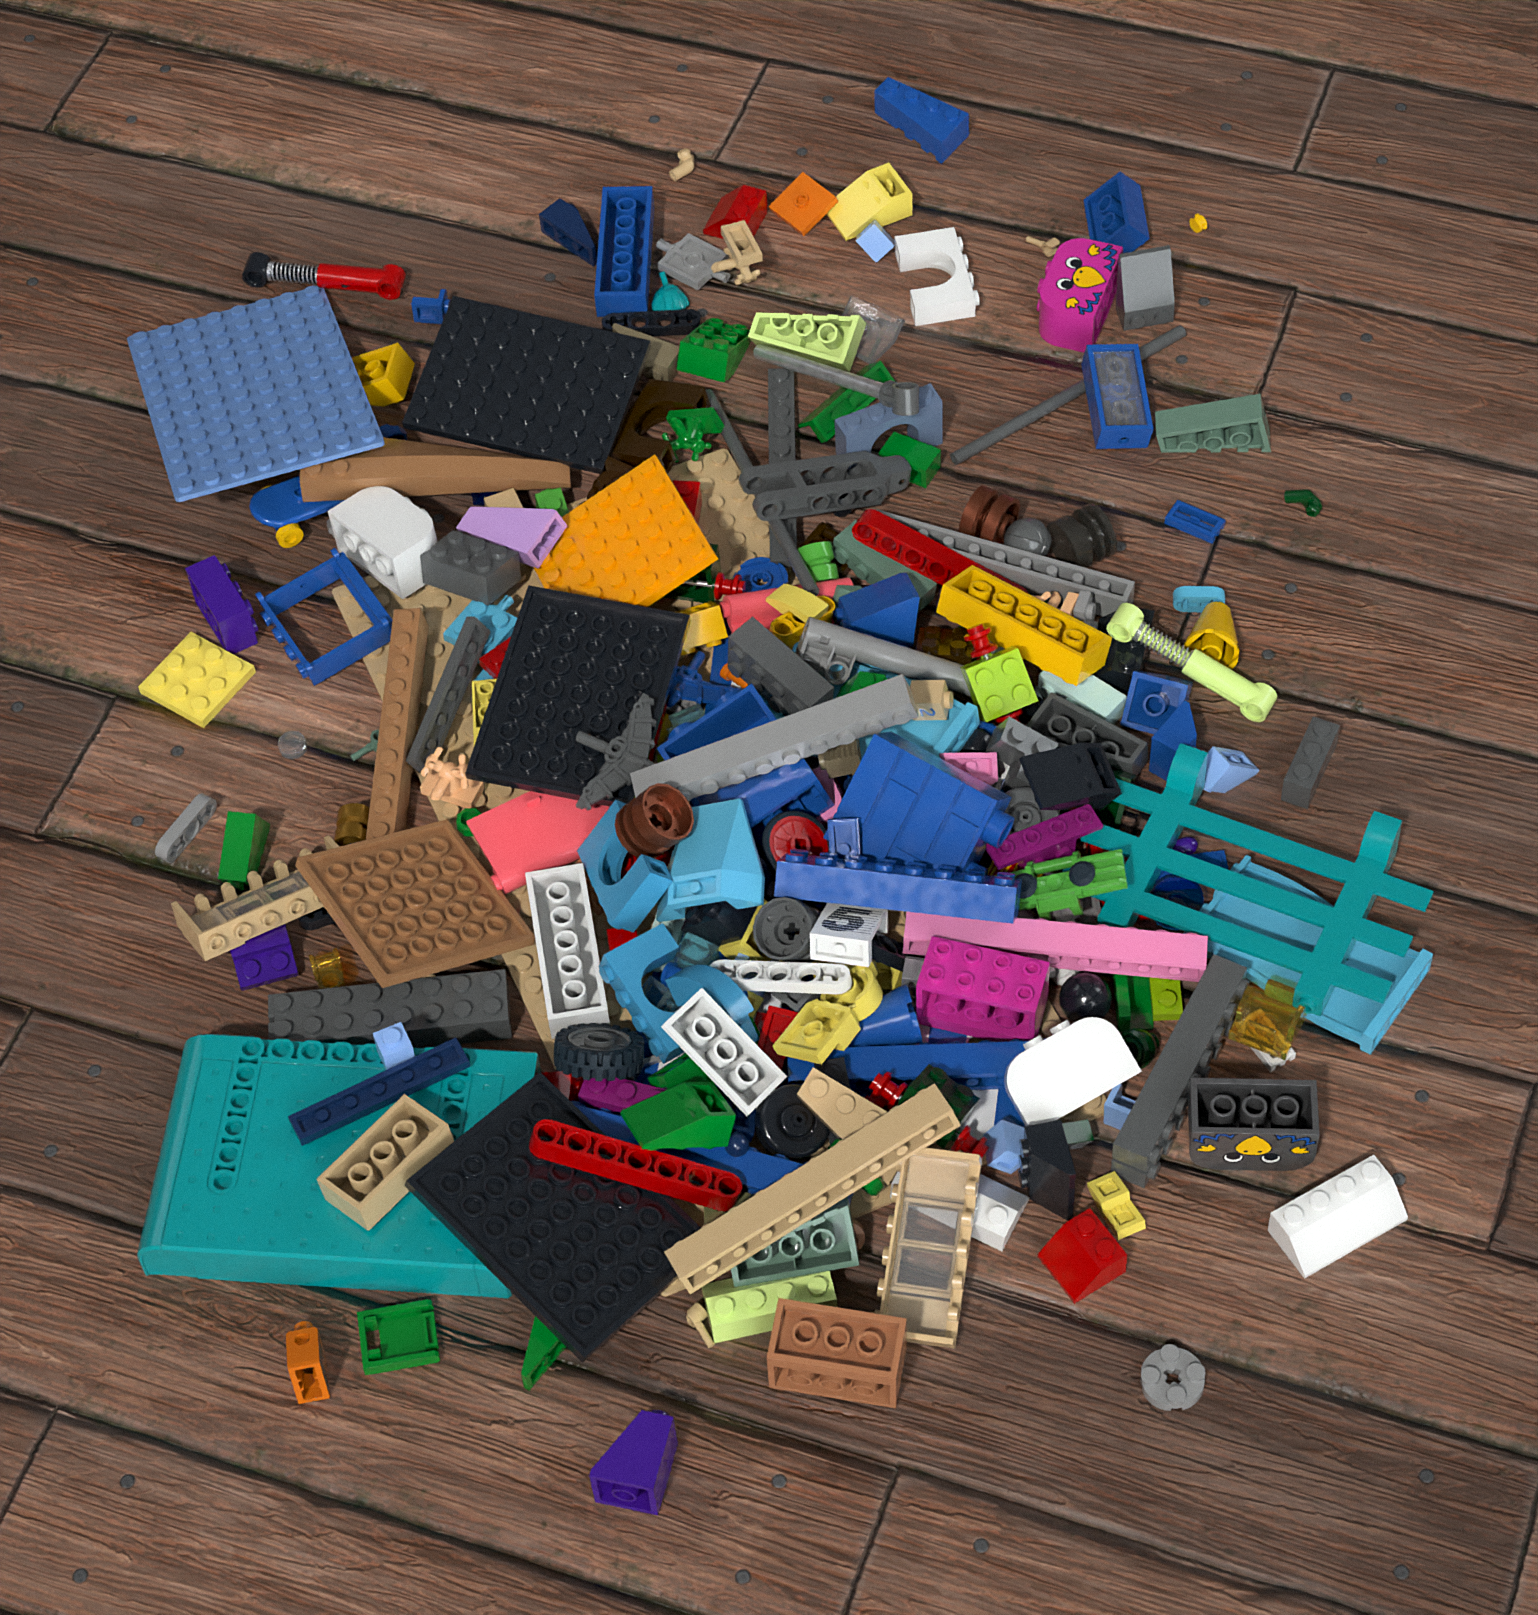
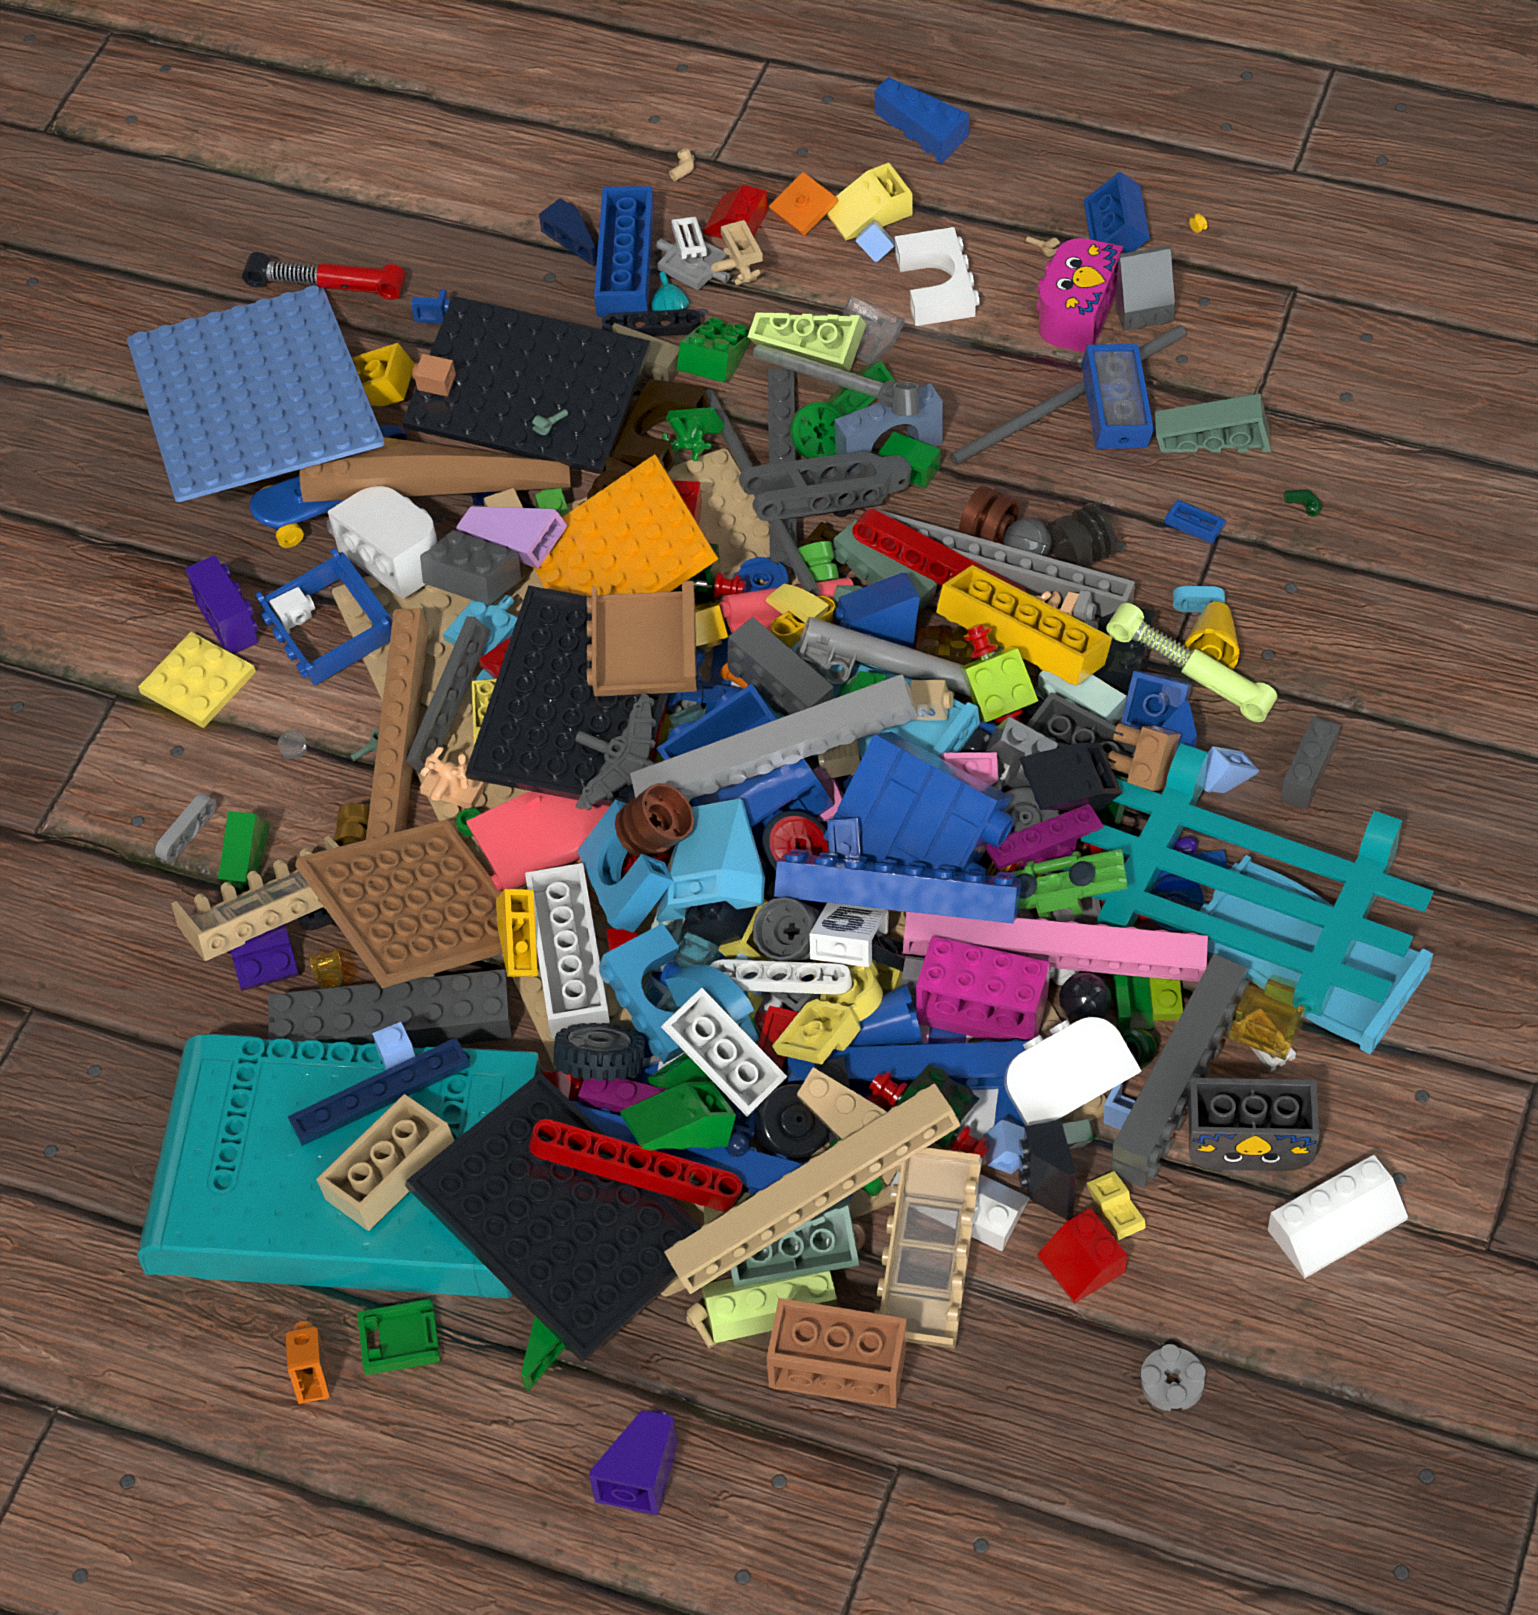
(292, 608): none -> white brick
(434, 374): none -> nougat brick
(517, 932): none -> yellow slope
(544, 425): none -> sand green hand
(642, 642): none -> medium nougat panel
(691, 249): none -> white tile
(802, 427): none -> green wheel
(1152, 756): none -> medium nougat brick

